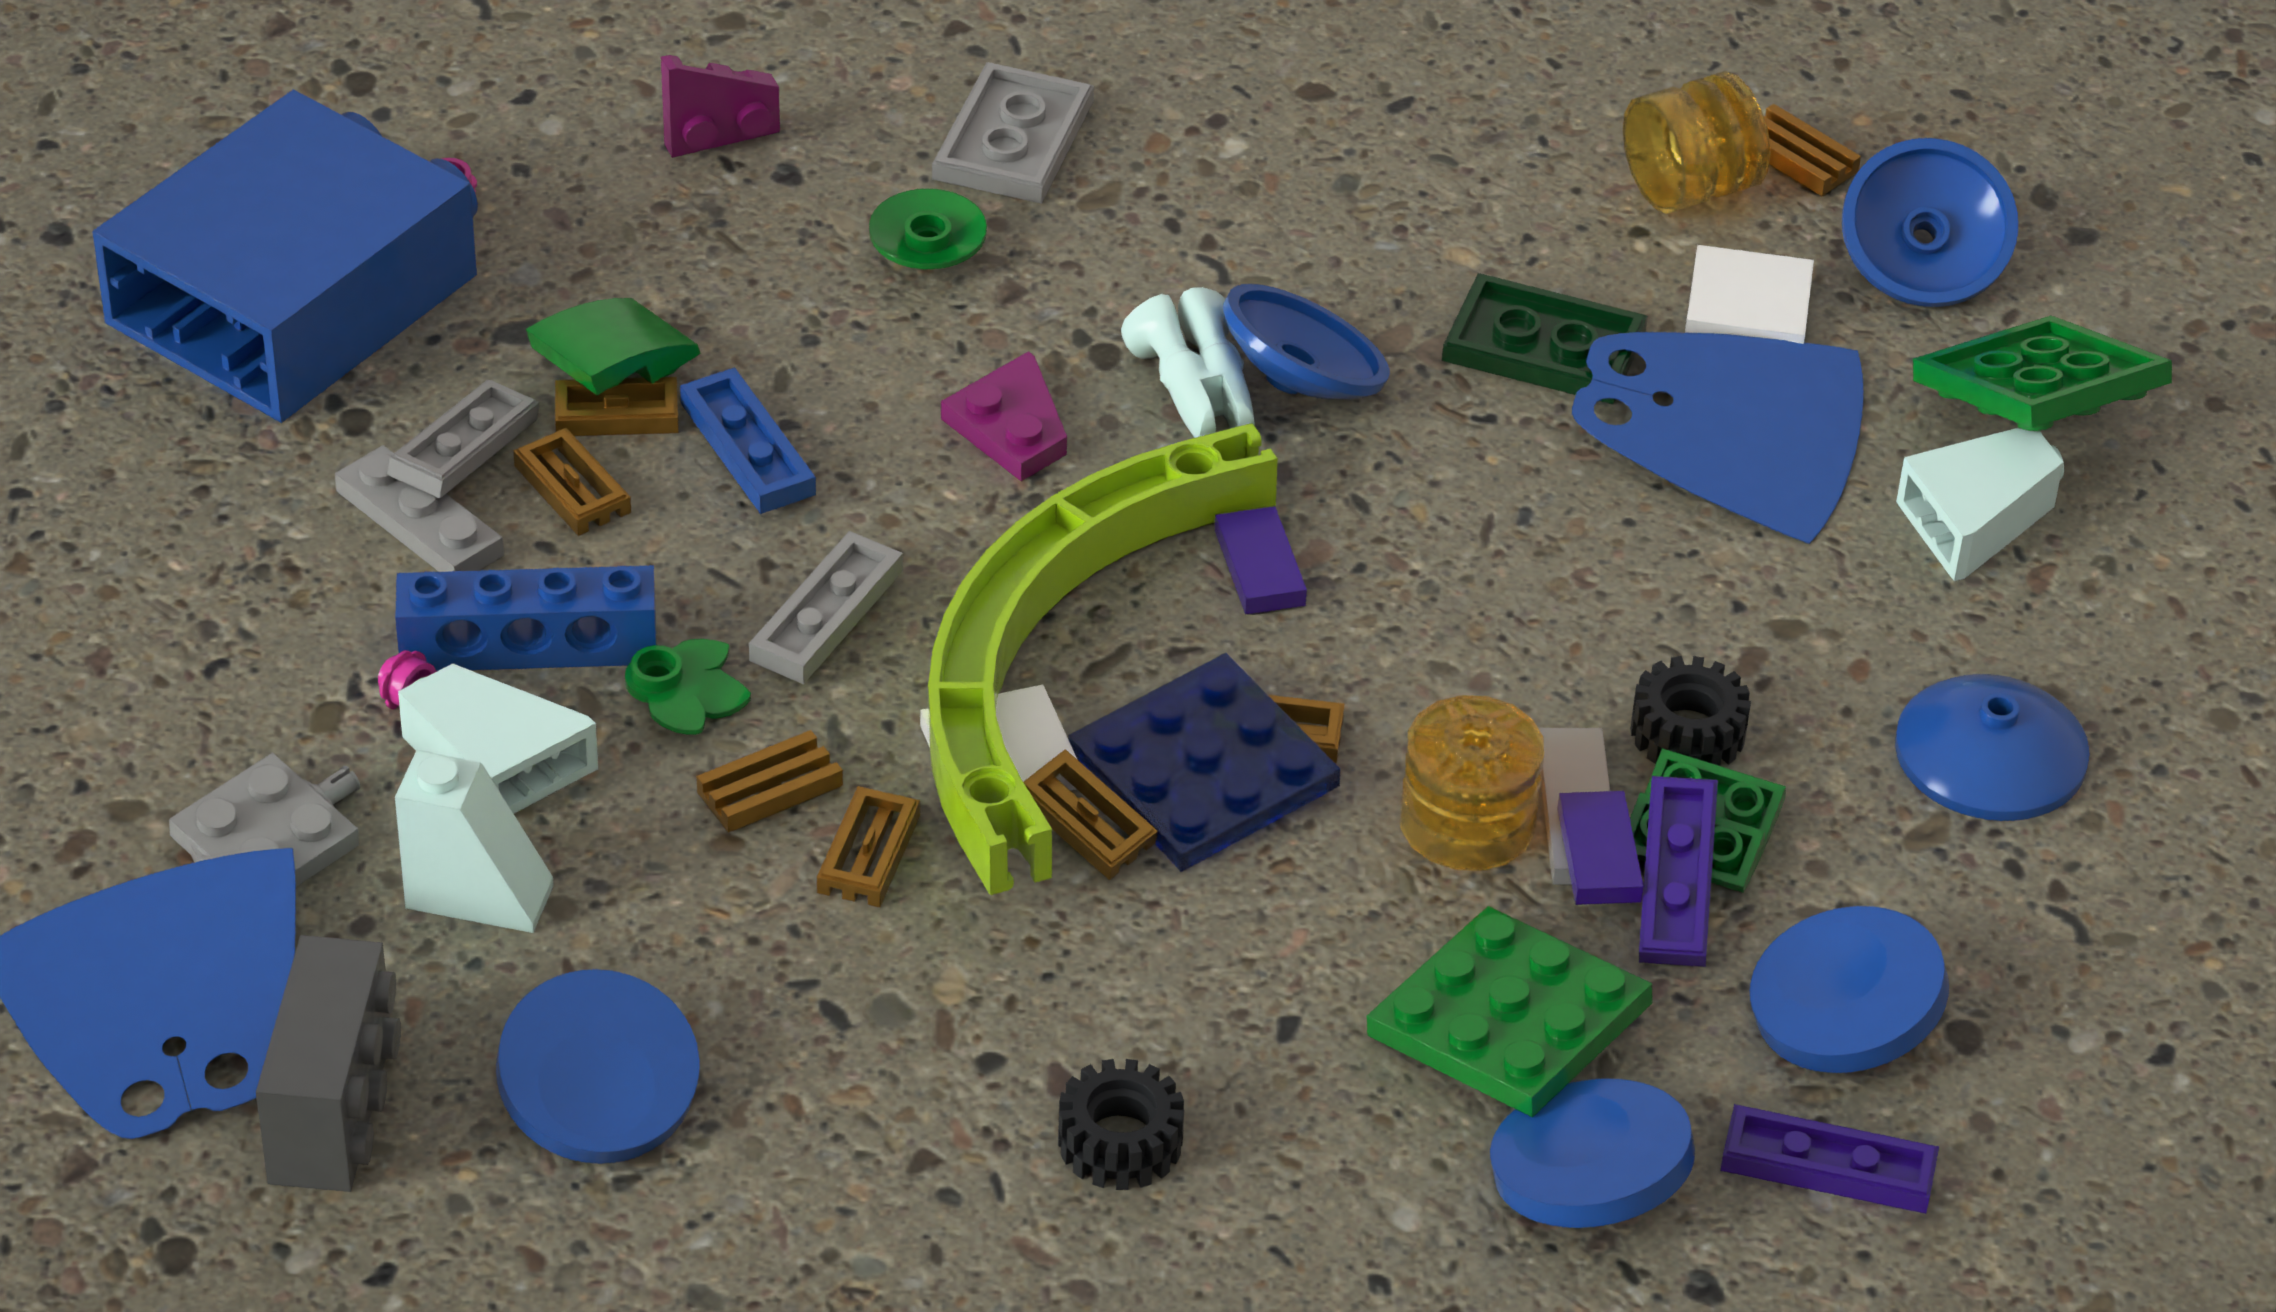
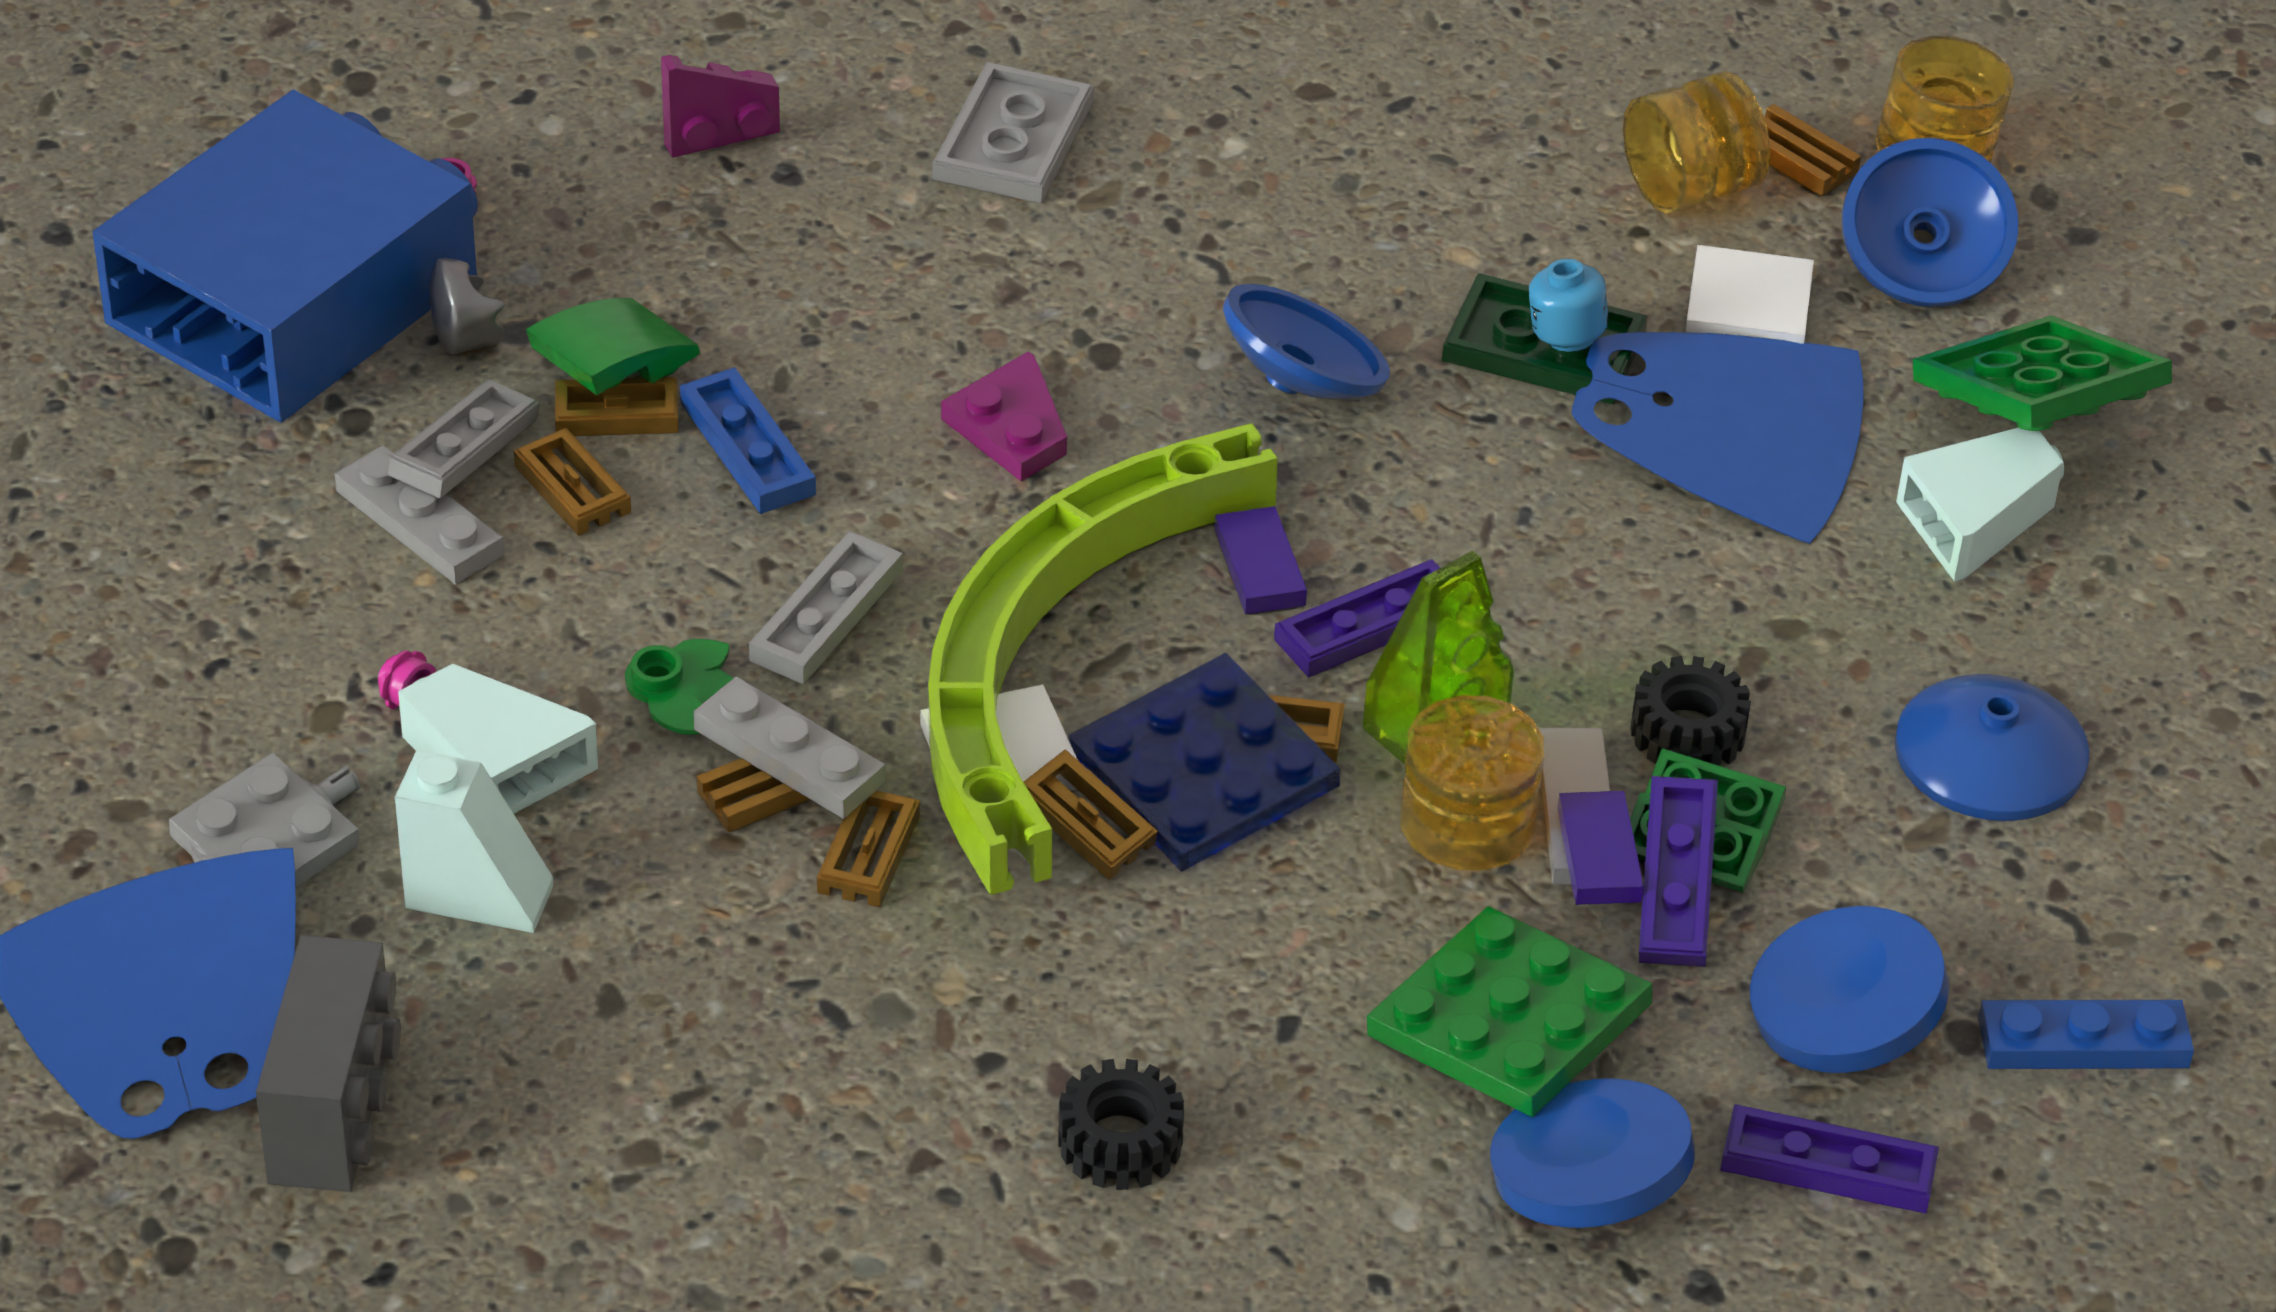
(458, 312): none -> flat silver hair
(527, 616): blue brick -> none
(597, 1066): blue piece -> none
(790, 747): none -> light grey plate
(927, 228): green dish -> none
(1198, 384): light aqua piece -> none
(1349, 623): none -> dark purple tile
(1437, 652): none -> clear neon green wedge
(1568, 305): none -> dark azure head
(1947, 93): none -> clear yellow wheel
(2085, 1034): none -> blue plate

